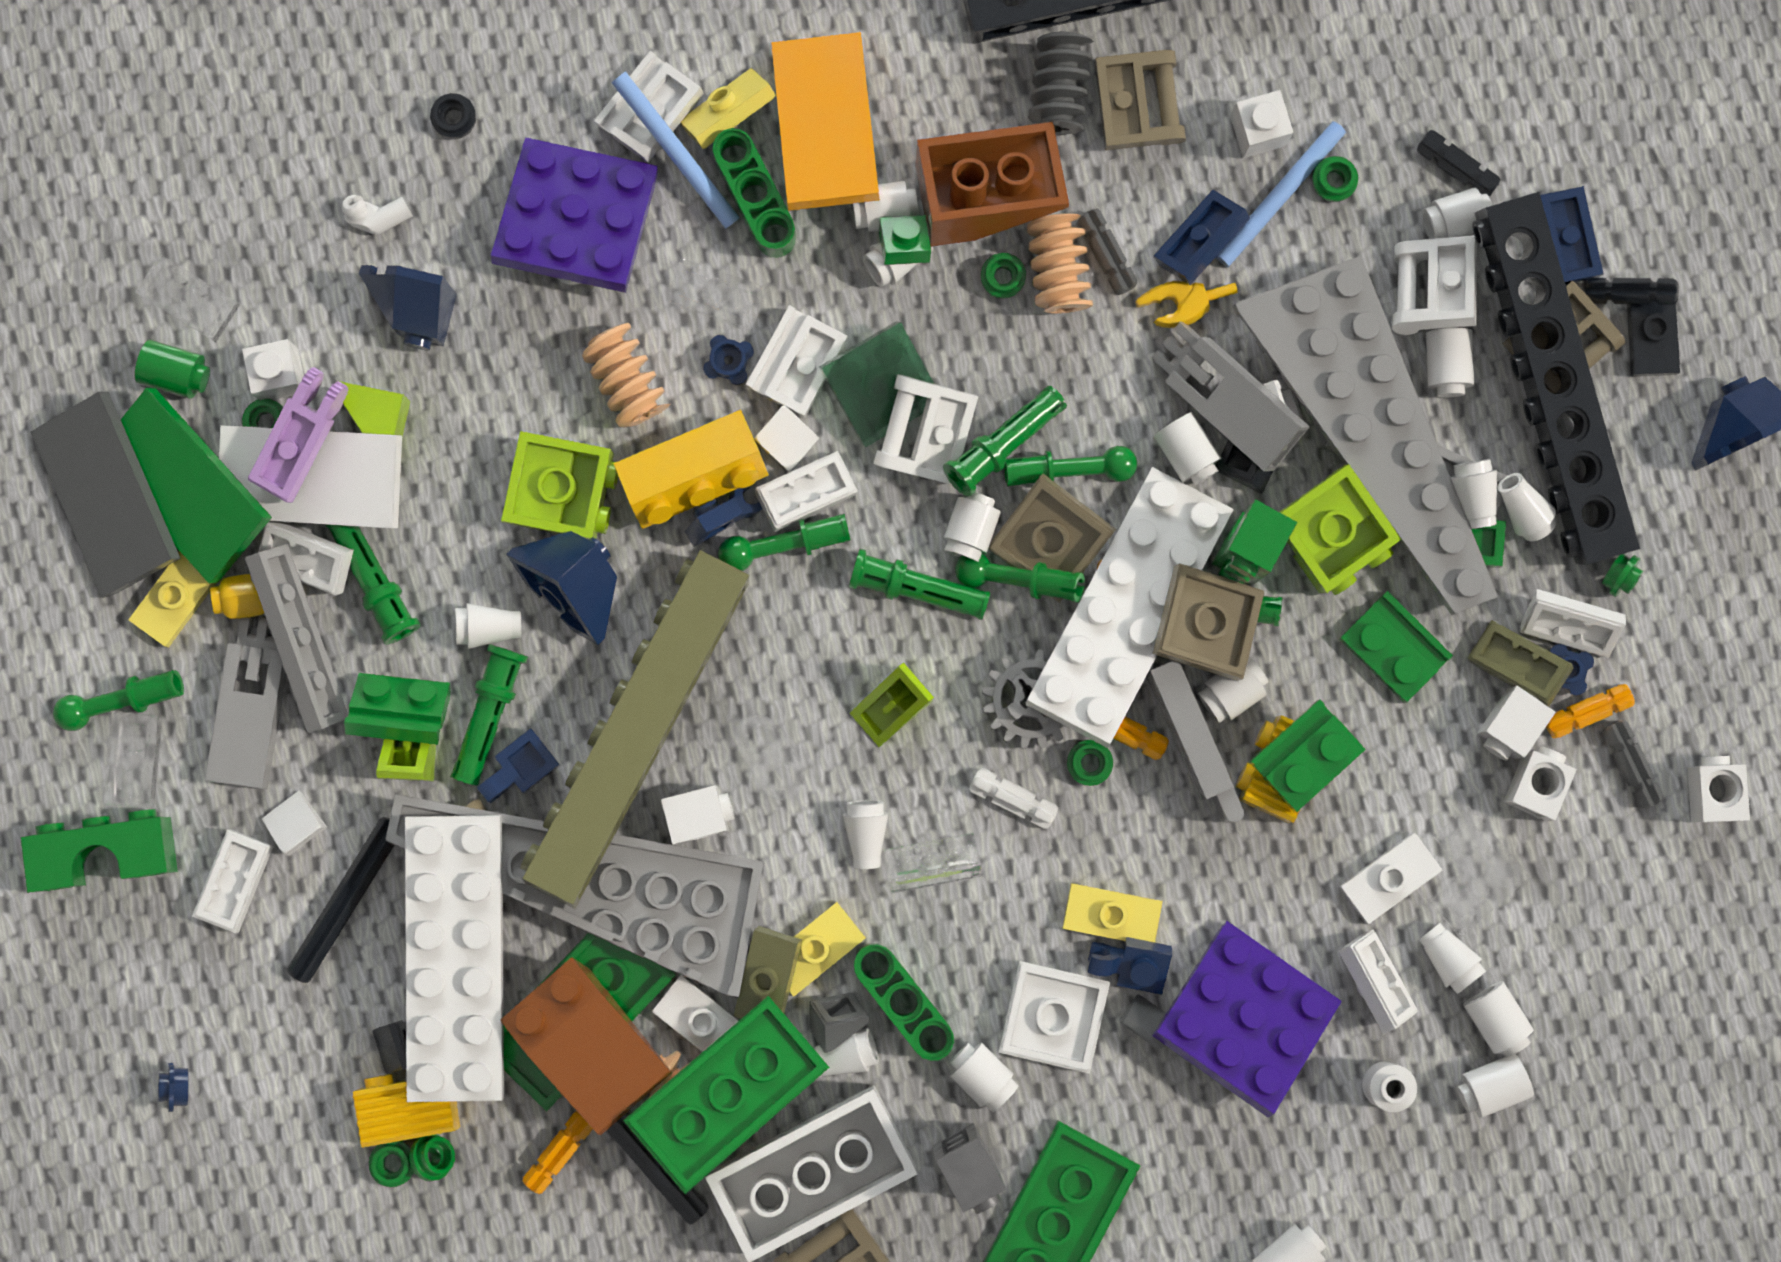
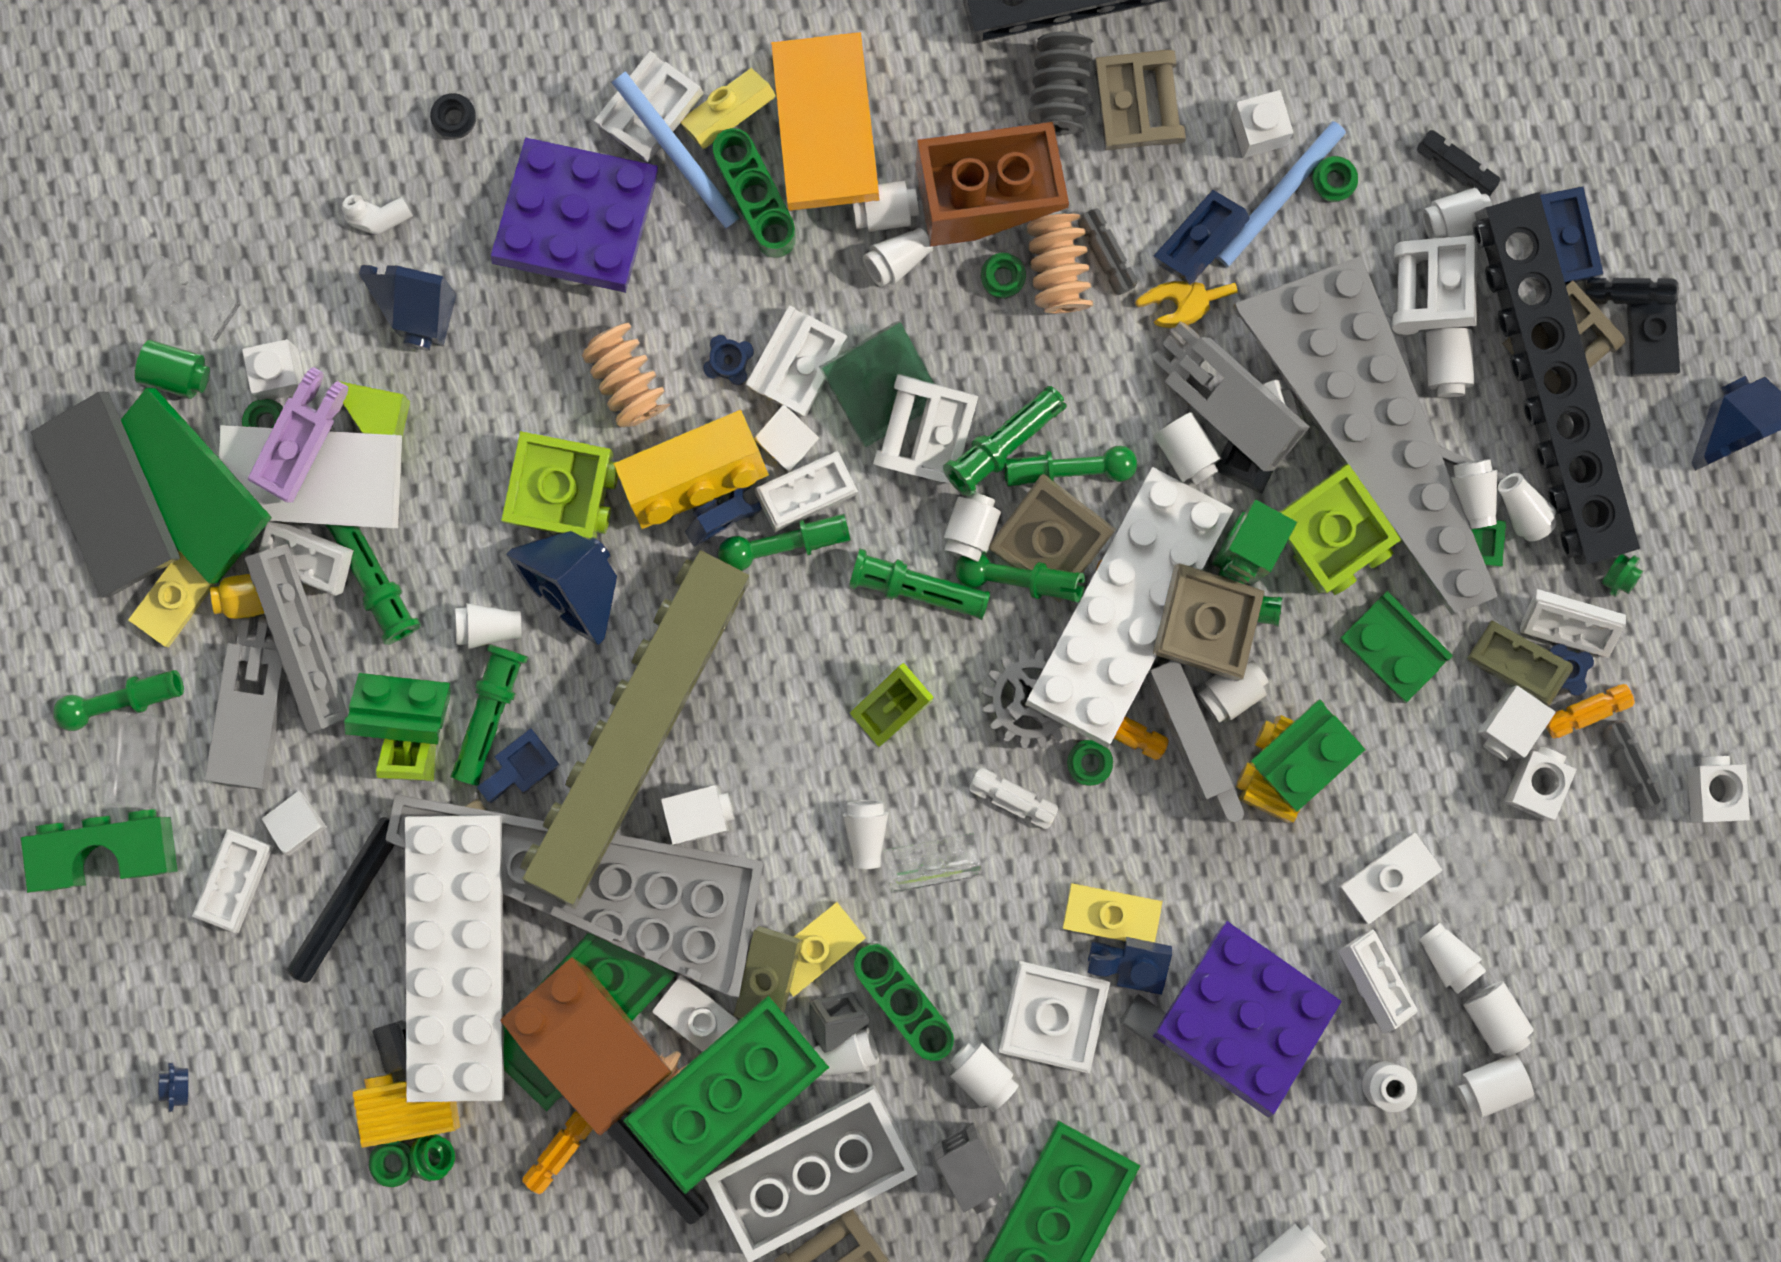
(904, 240): green plate -> none

